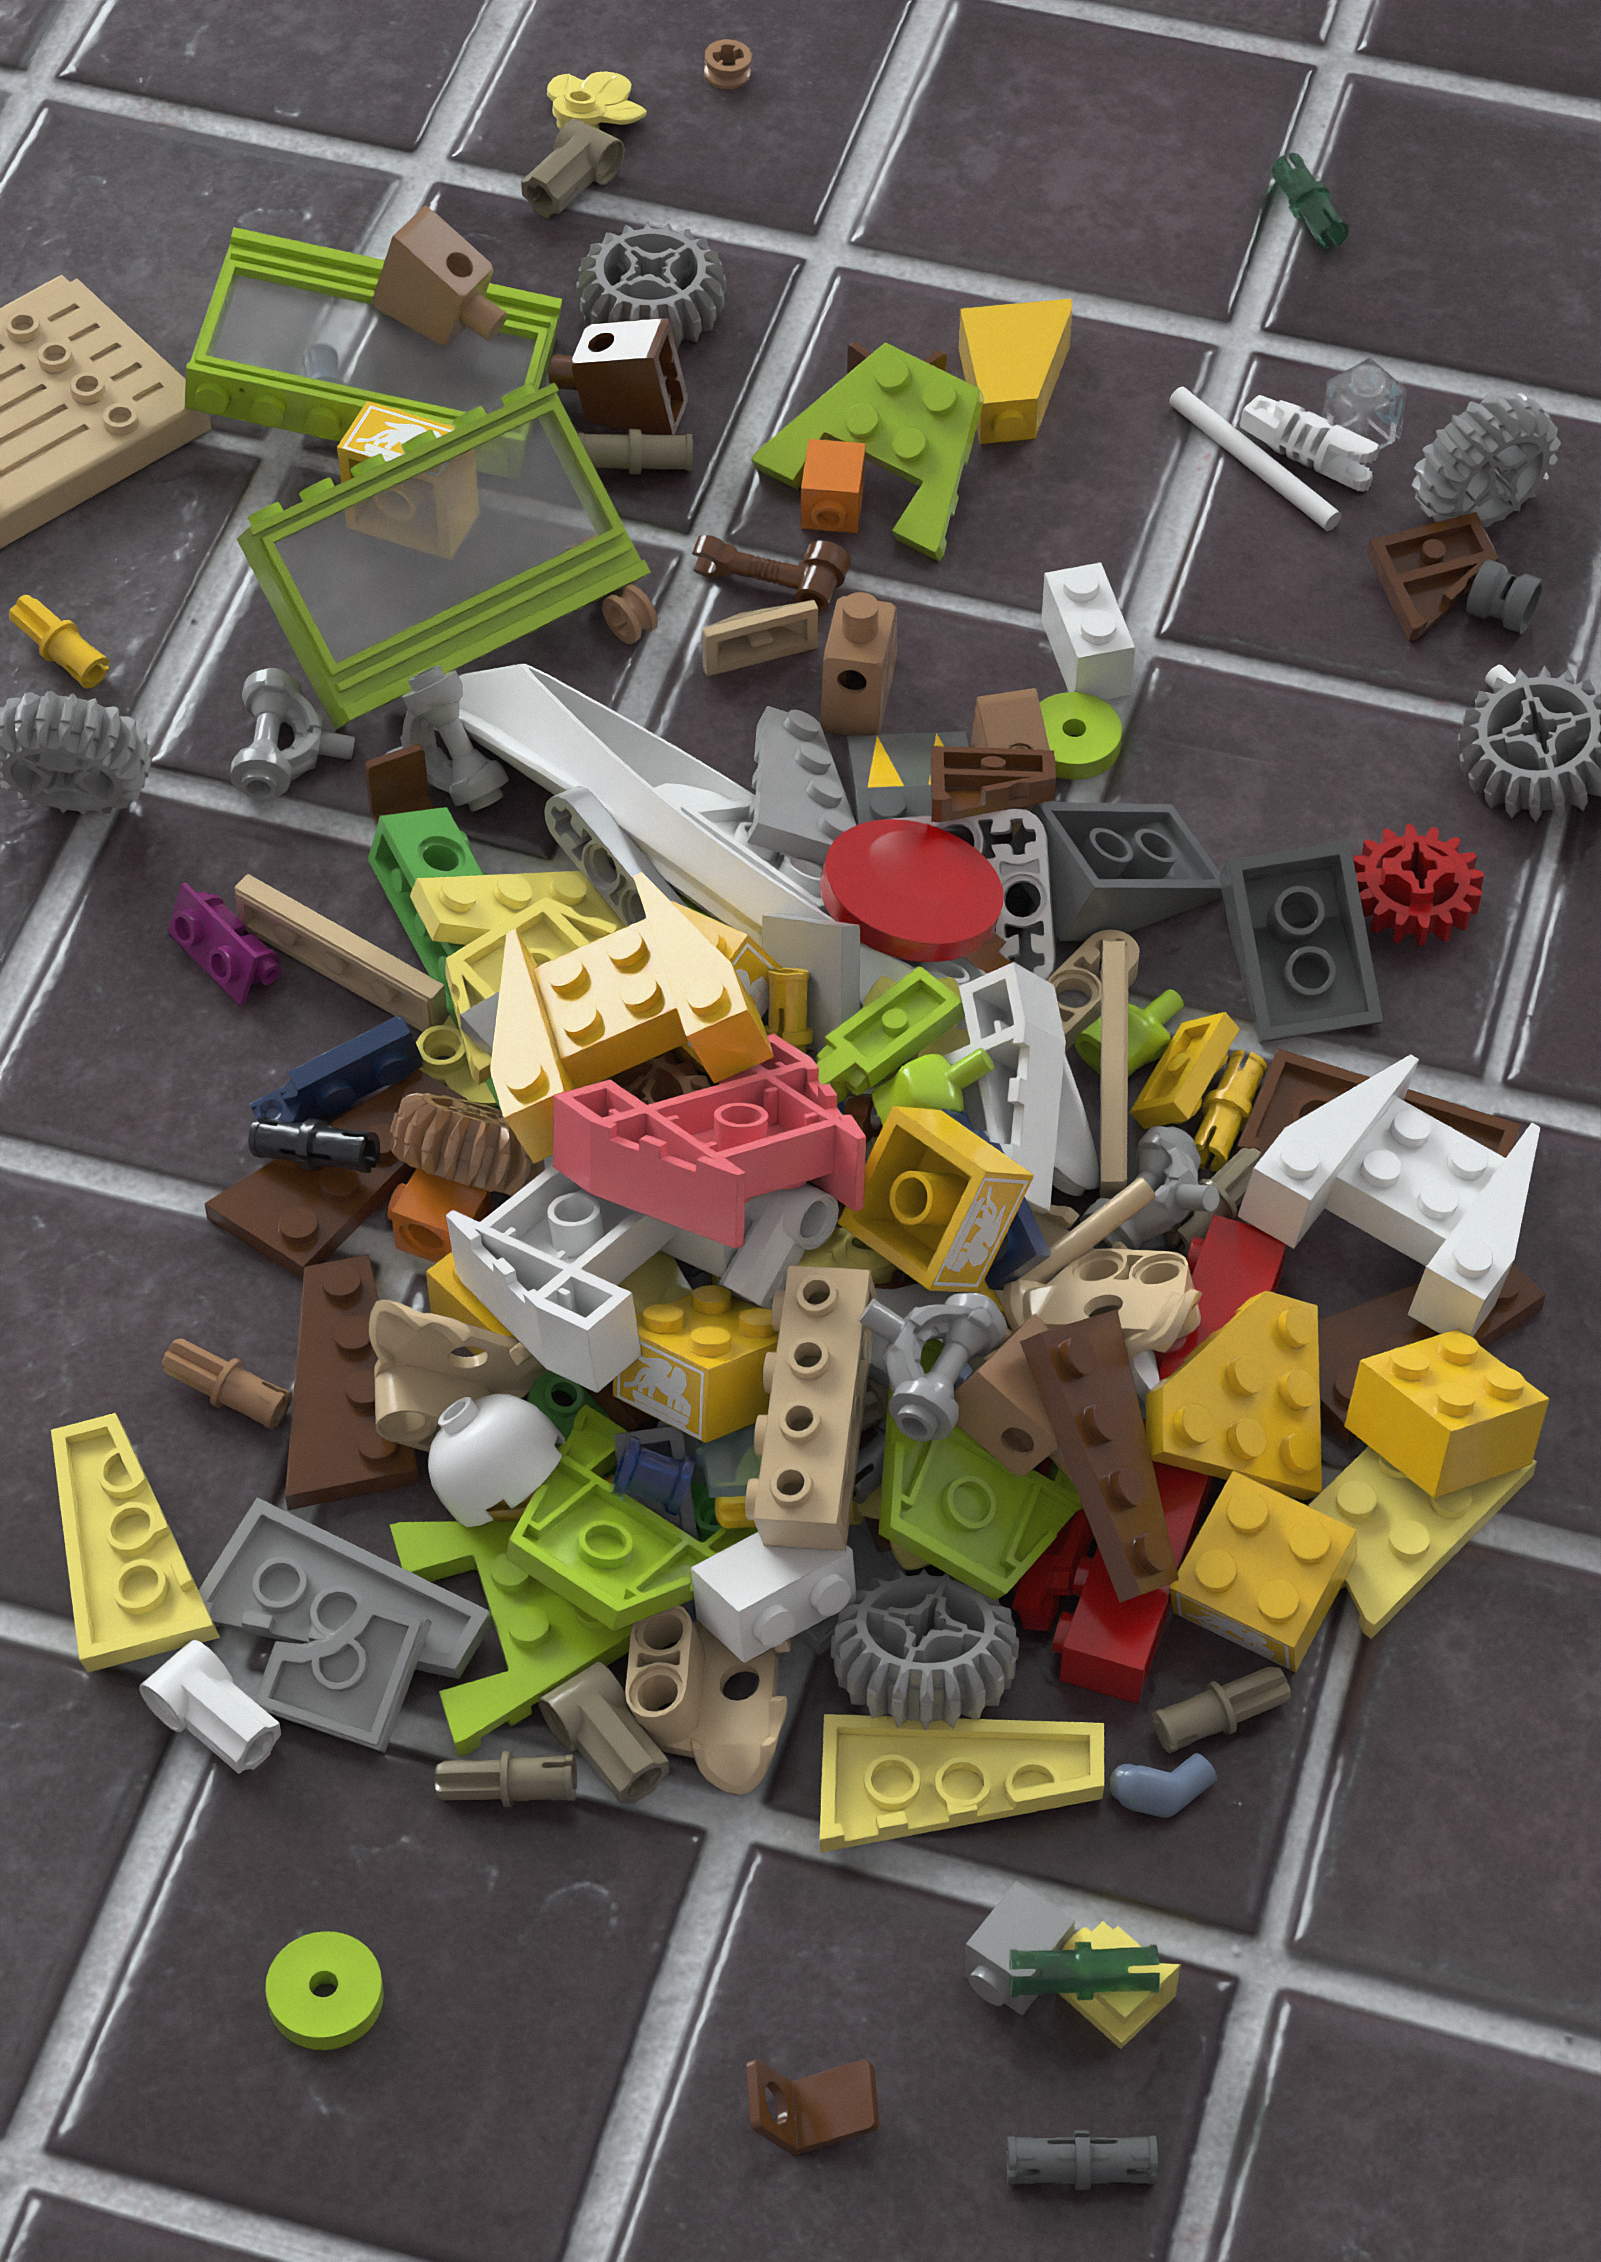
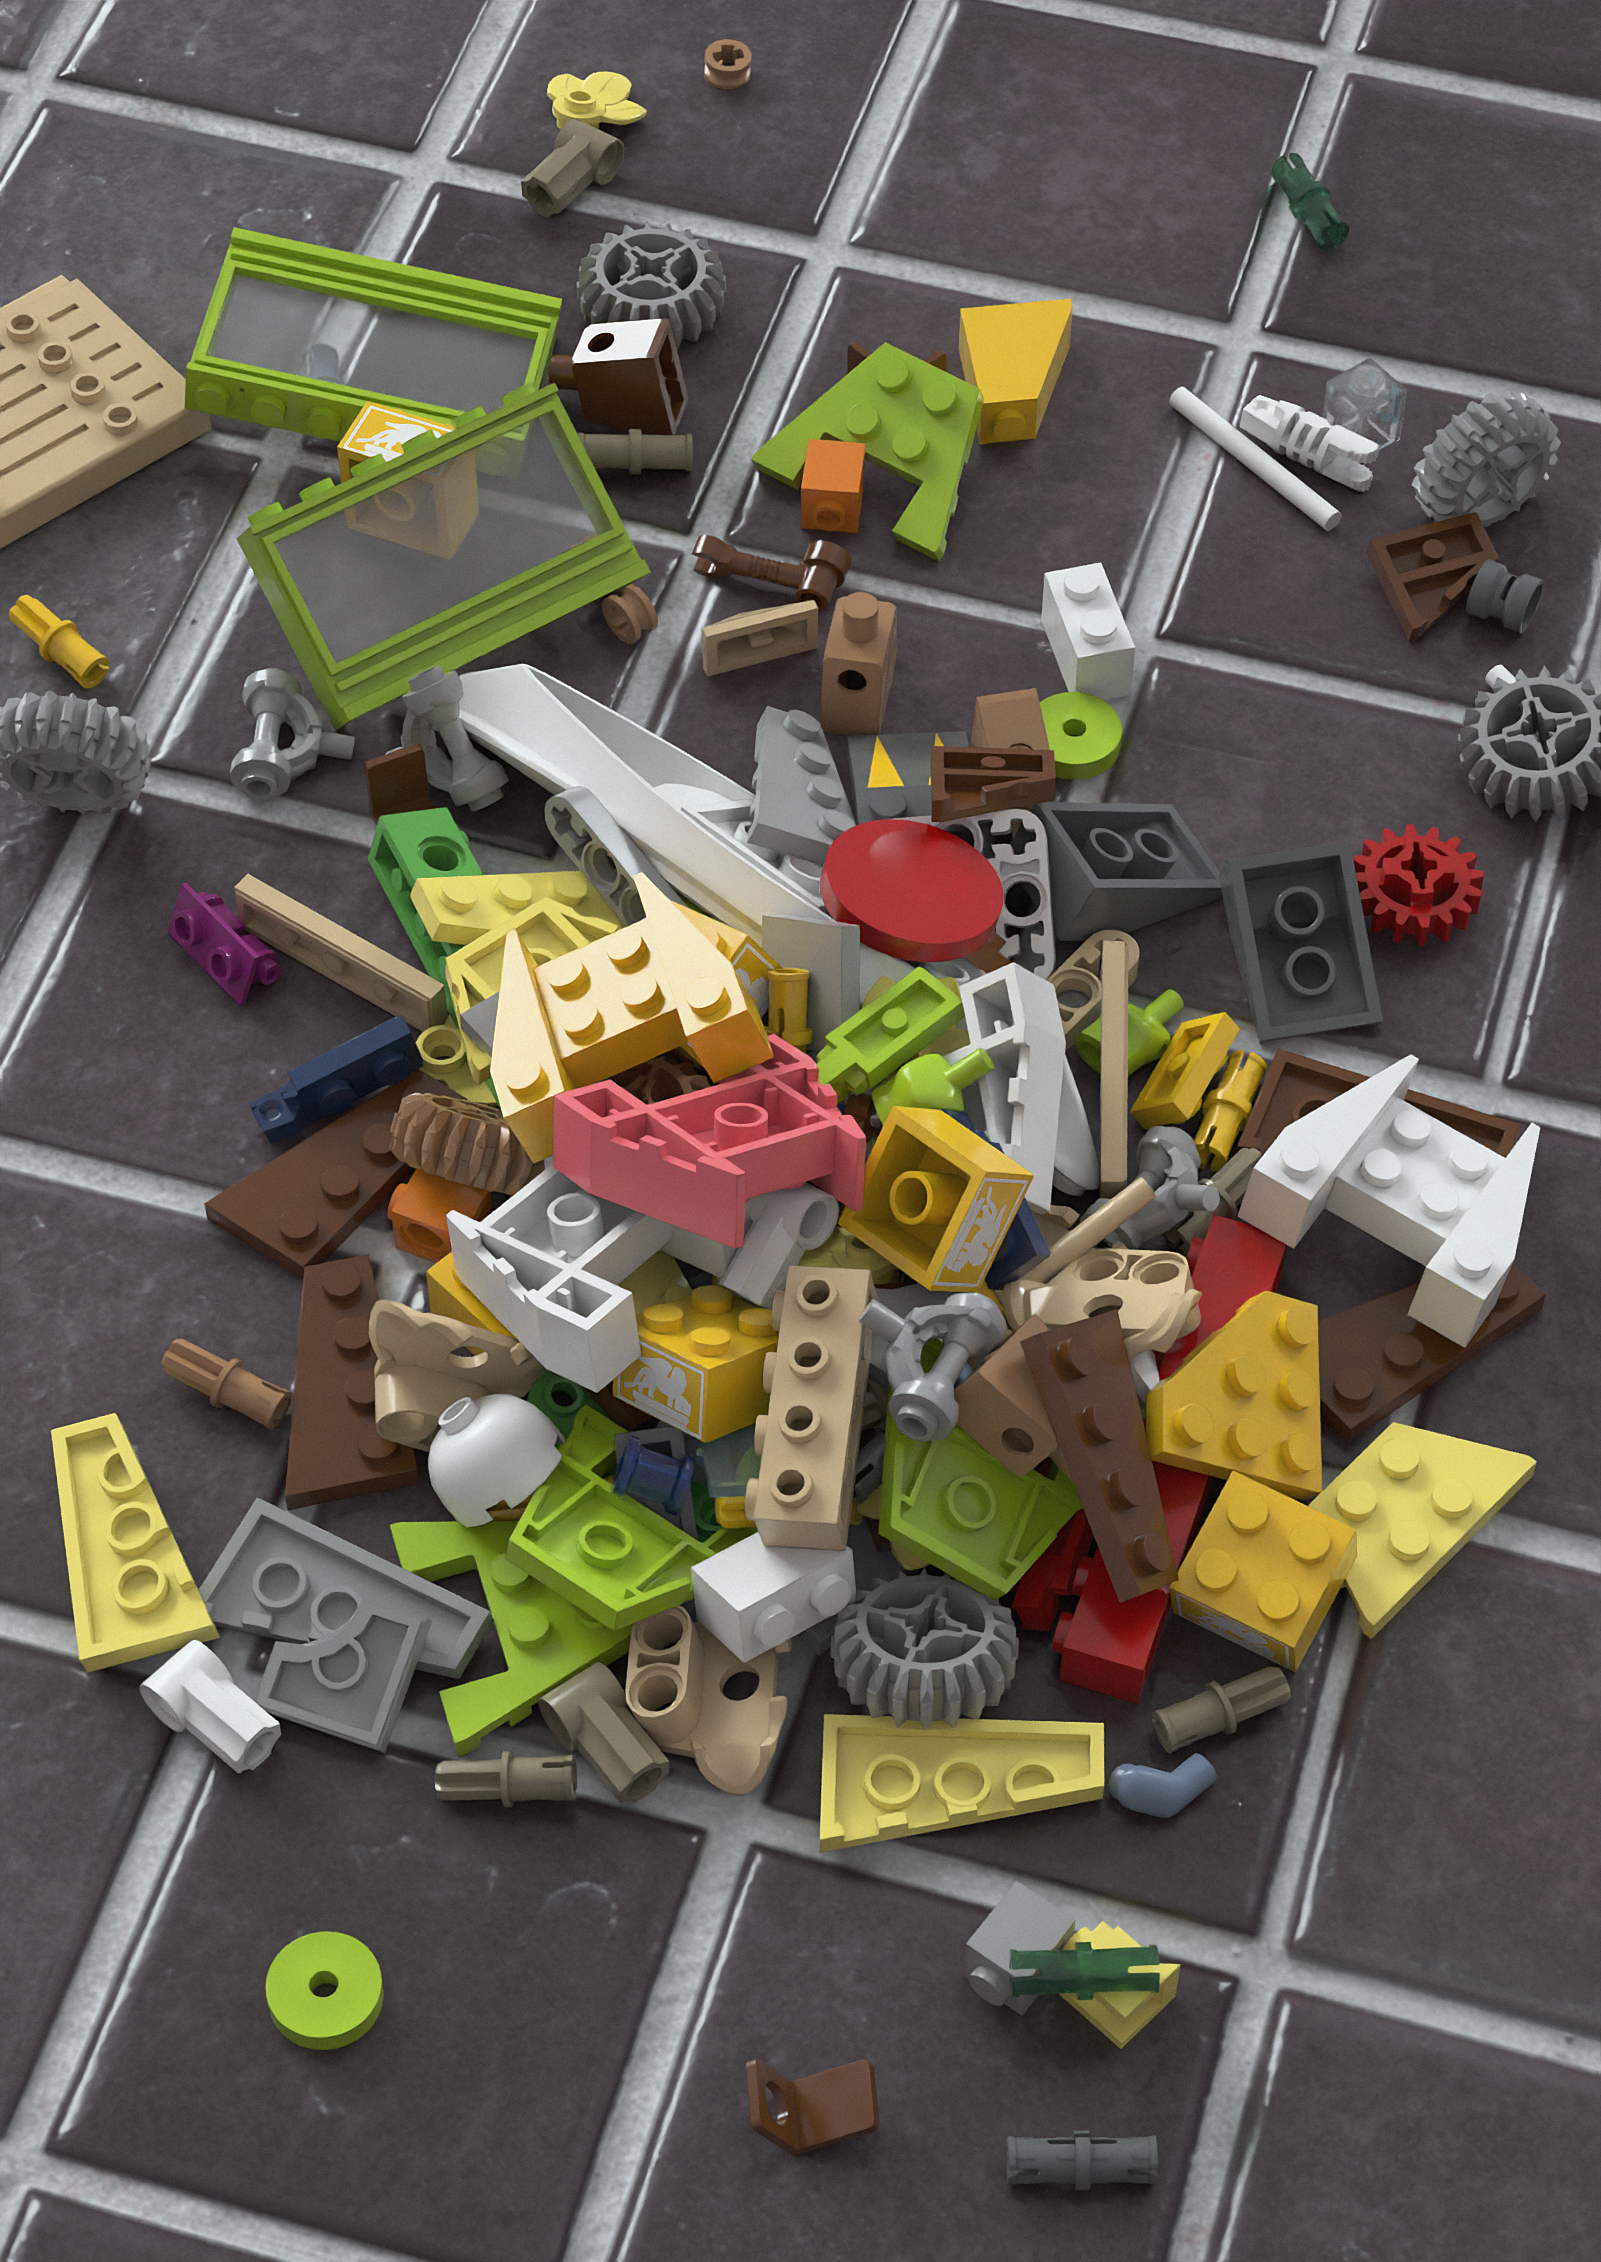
(314, 1144): black pin -> none
(437, 282): medium nougat torso -> none
(1446, 1412): yellow brick -> none

